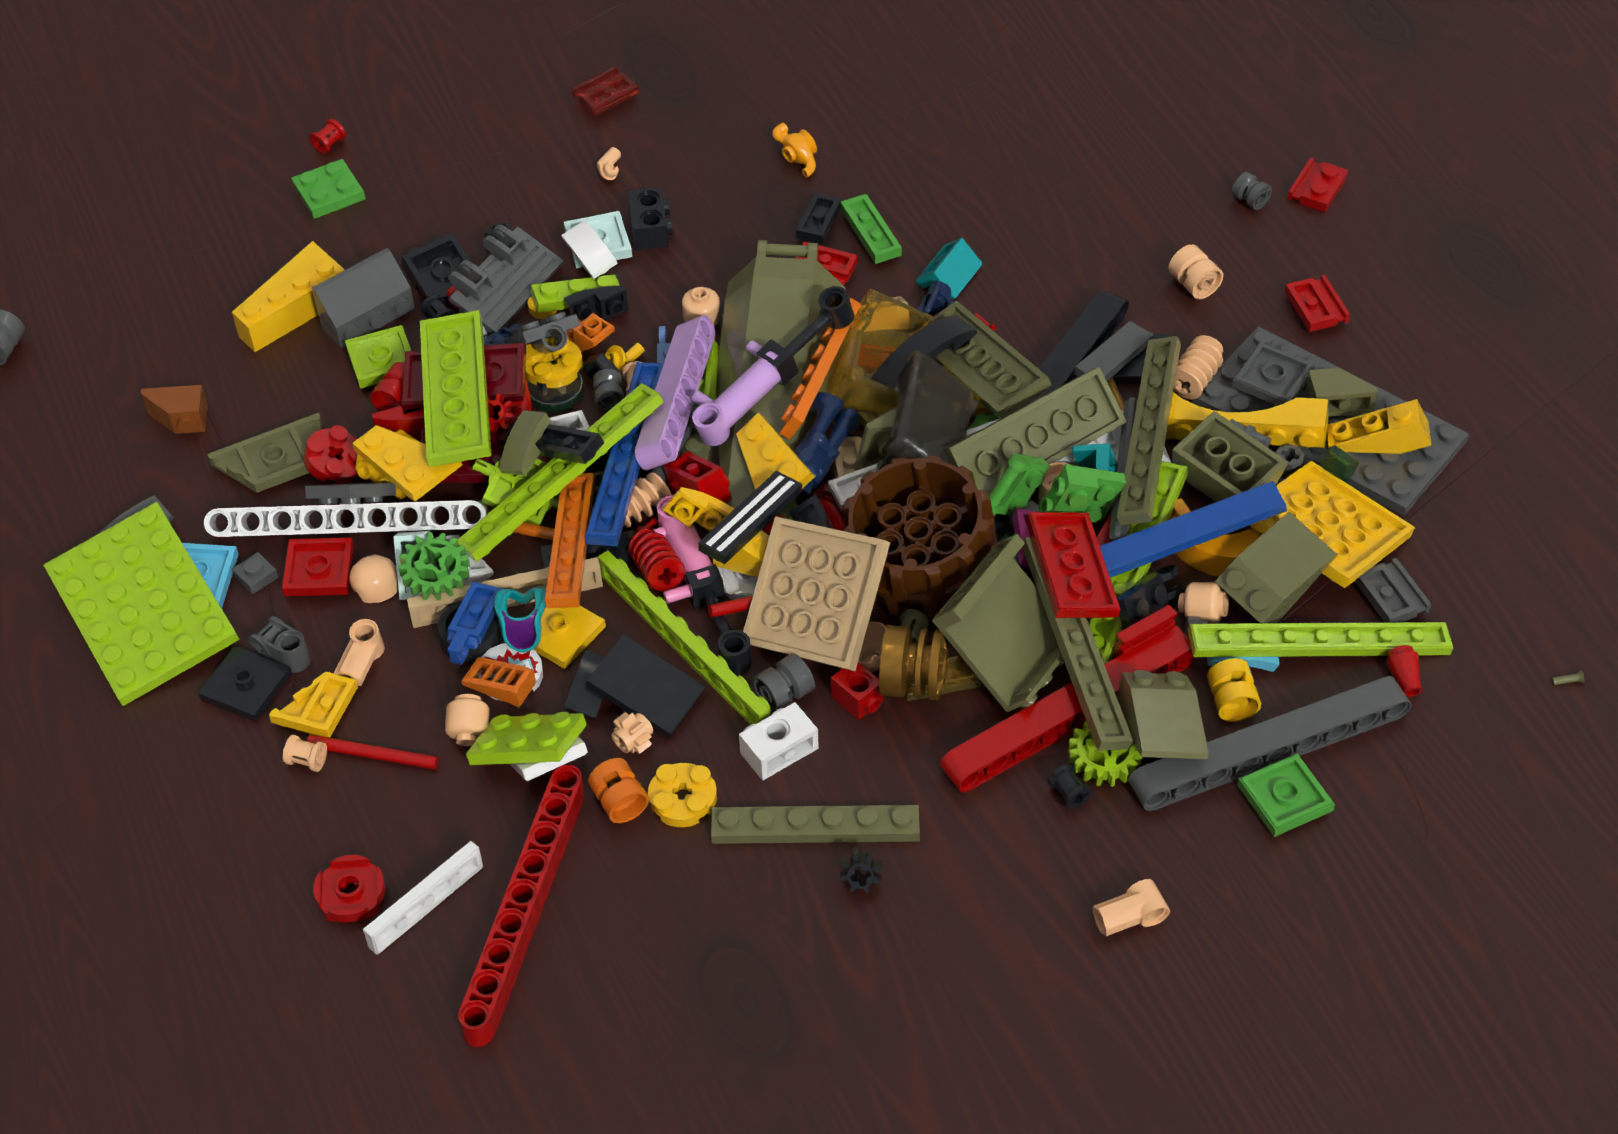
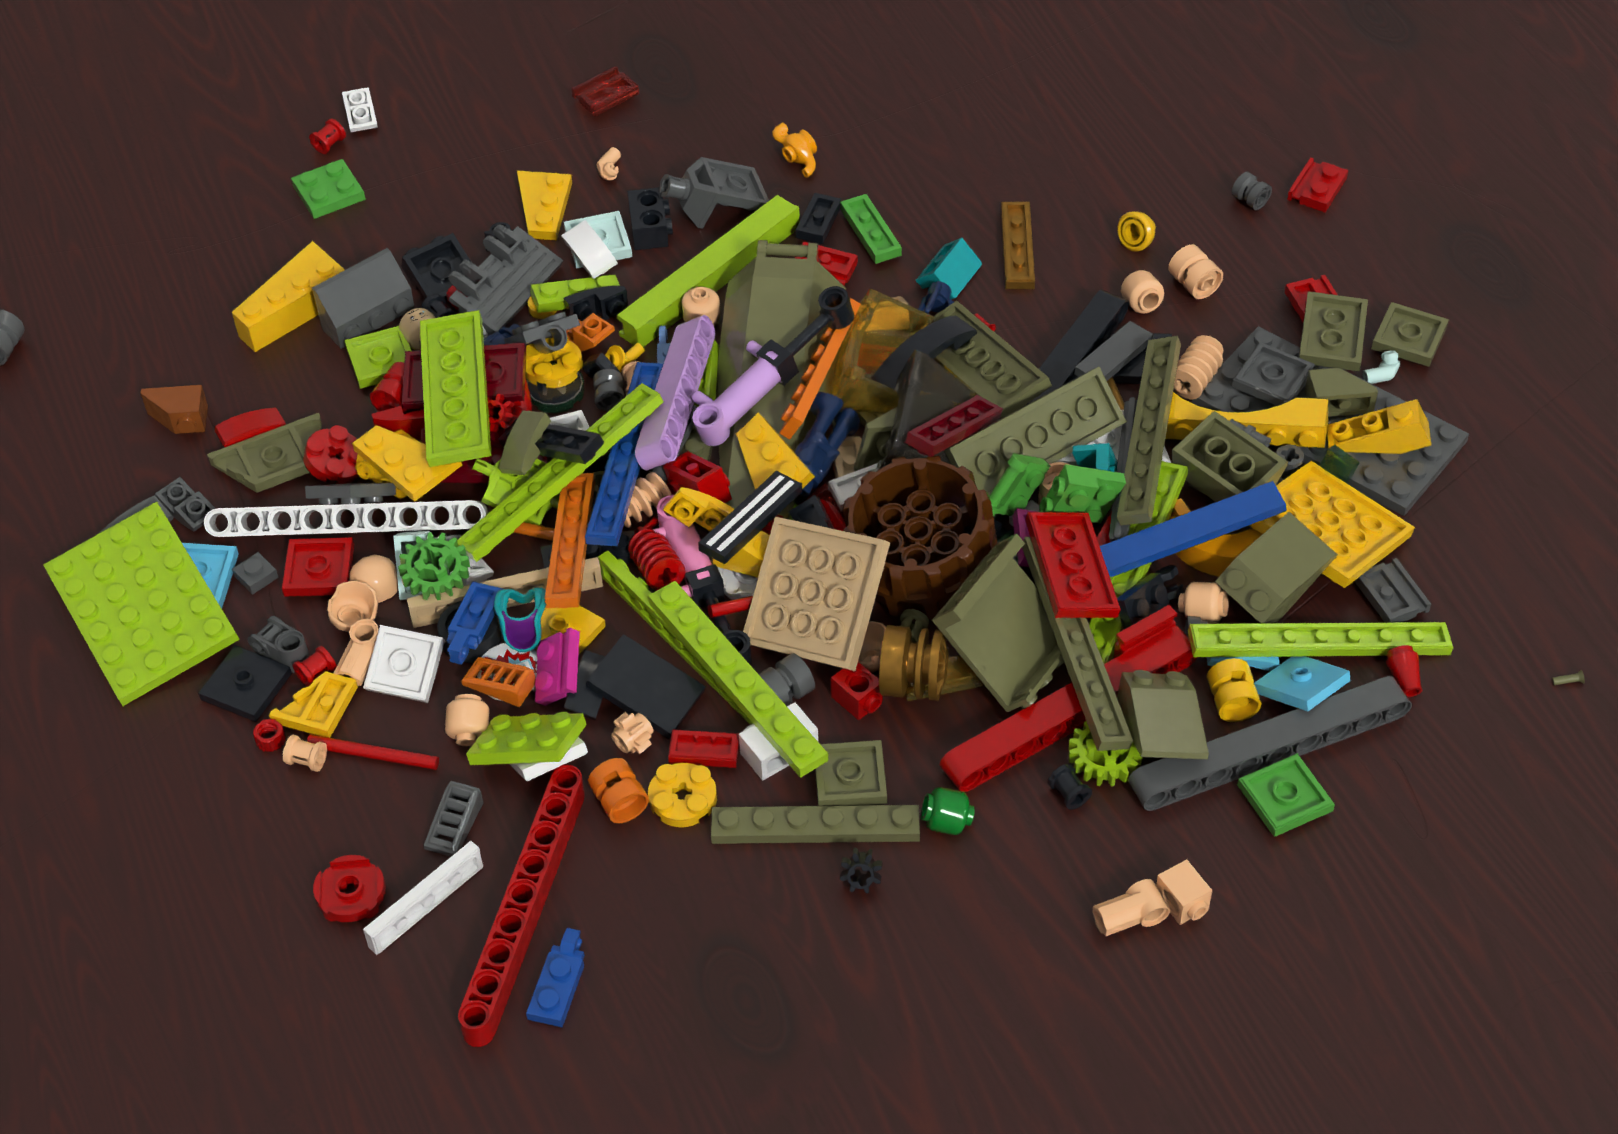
(185, 504): none -> dark grey slope
(248, 425): none -> red slope
(273, 743): none -> red axle
(314, 666): none -> red bush
(352, 603): none -> light nougat hair
(359, 109): none -> white slope
(404, 663): none -> white tile
(410, 326): none -> tan head
(457, 798): none -> dark grey slope
(544, 202): none -> yellow wing
(557, 666): none -> dark pink plate
(558, 981): none -> blue hinge
(704, 748): none -> red plate
(708, 269): none -> lime tile
(712, 183): none -> dark grey plate
(738, 679): none -> lime plate
(852, 775): none -> olive plate
(947, 811): none -> green head
(953, 426): none -> dark red plate
(1017, 245): none -> pearl gold tile
(1136, 230): none -> yellow brick
(1142, 291): none -> light nougat head
(1184, 892): none -> light nougat brick
(1302, 682): none -> medium azure plate
(1333, 331): none -> olive plate
(1386, 369): none -> light aqua arm
(1410, 333): none -> olive plate

